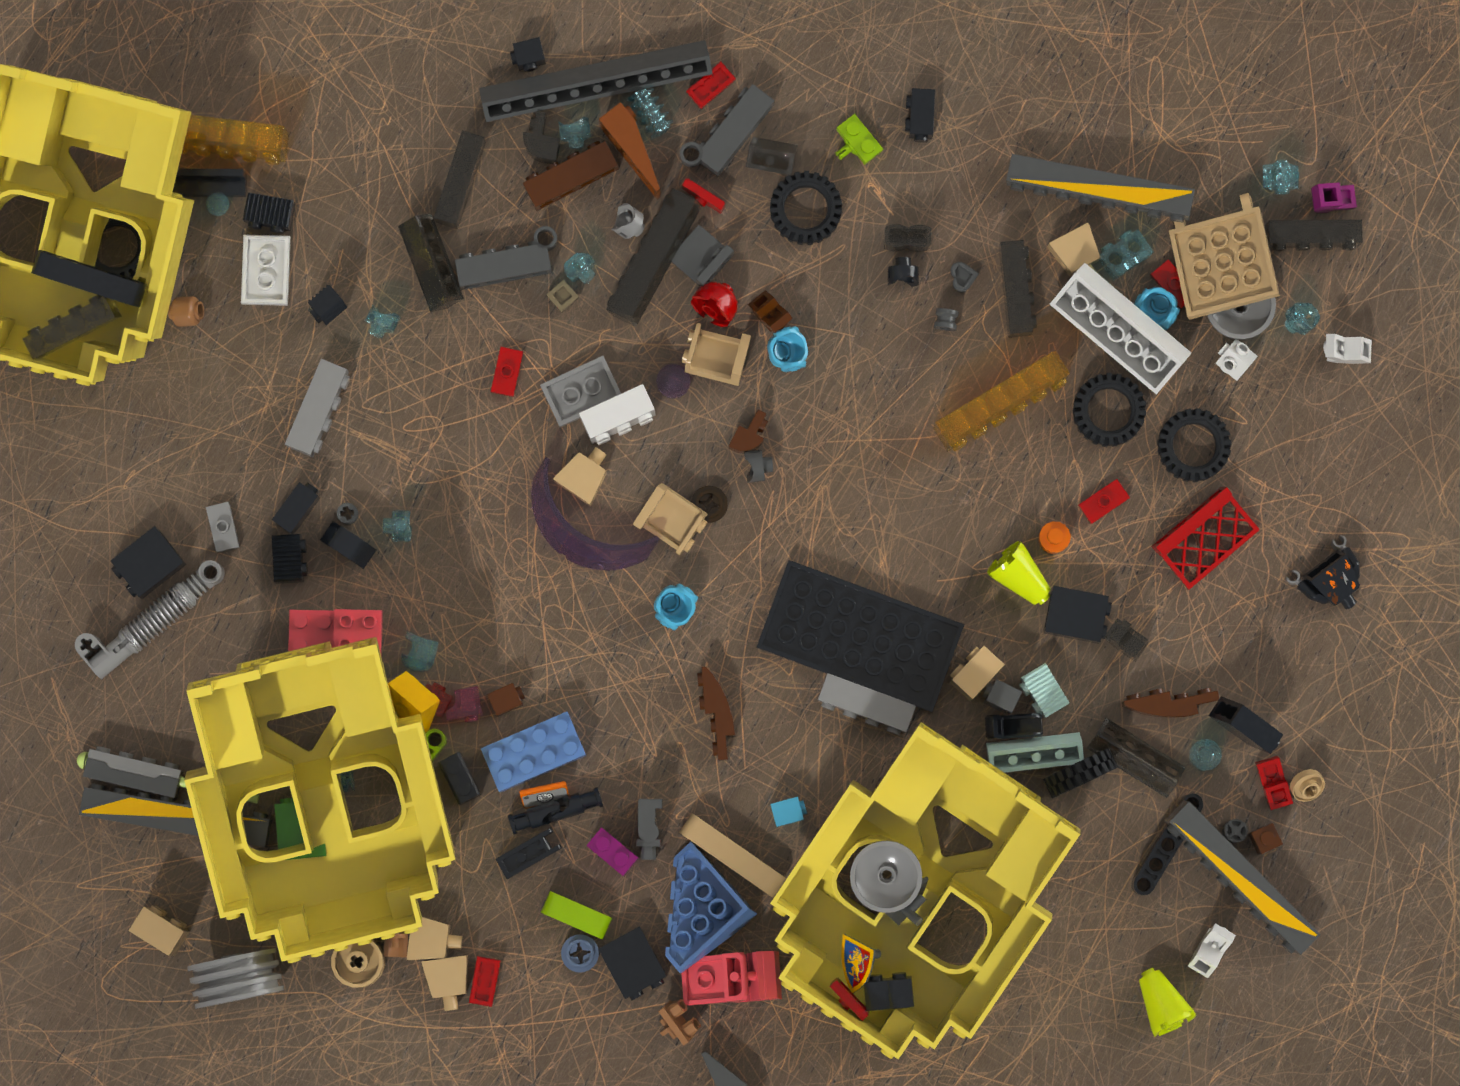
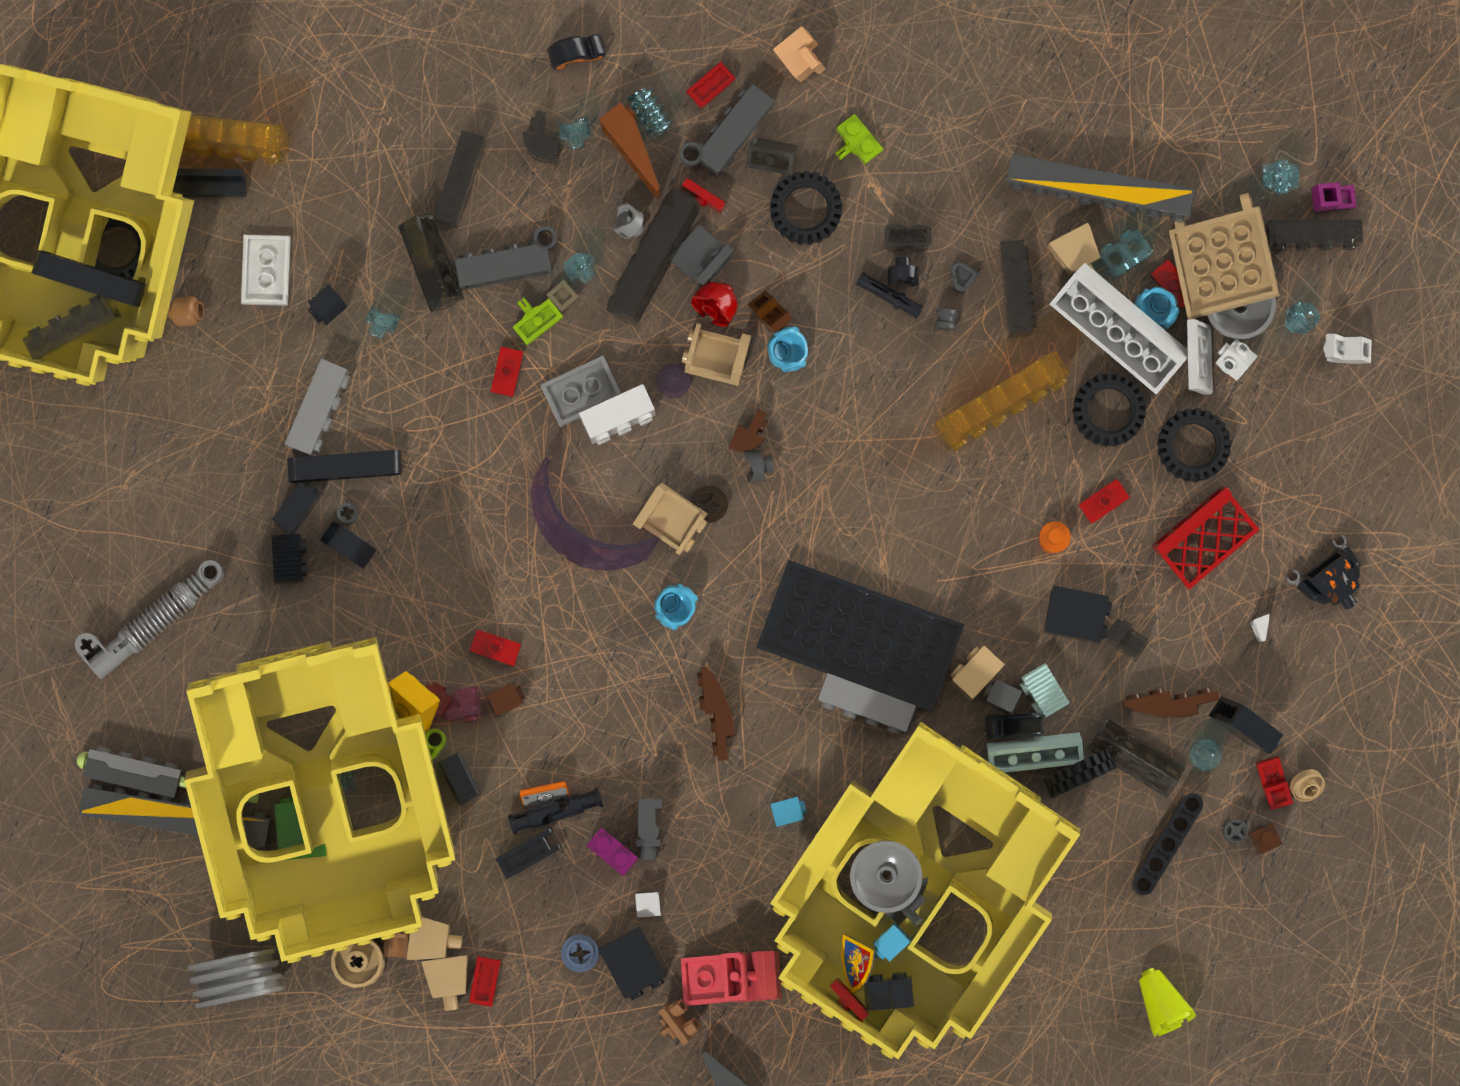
(147, 563): black brick -> none
(160, 930): tan brick -> none
(217, 204): clear light blue plate -> none
(222, 527): light grey plate -> none
(269, 212): black brick -> none
(336, 626): coral piece -> none
(344, 466): none -> black beam
(398, 525): clear light blue piece -> none
(422, 653): clear light blue helmet -> none
(495, 647): none -> red plate
(528, 54): black brick -> none
(533, 752): medium blue brick -> none
(536, 320): none -> lime plate
(570, 175): reddish brown brick -> none
(576, 50): none -> black animal
(576, 915): lime beam -> none
(583, 476): tan torso -> none
(595, 81): dark grey brick -> none
(648, 904): none -> white slope
(704, 909): medium blue slope -> none
(732, 855): tan beam -> none
(797, 54): none -> light nougat plate
(891, 942): none -> medium azure brick
(893, 297): none -> black pin
(921, 118): black brick -> none
(1020, 574): neon yellow cone -> none
(1199, 357): none -> white tile
(1211, 950): white brick -> none
(1241, 877): dark grey brick -> none
(1260, 627): none -> white slope

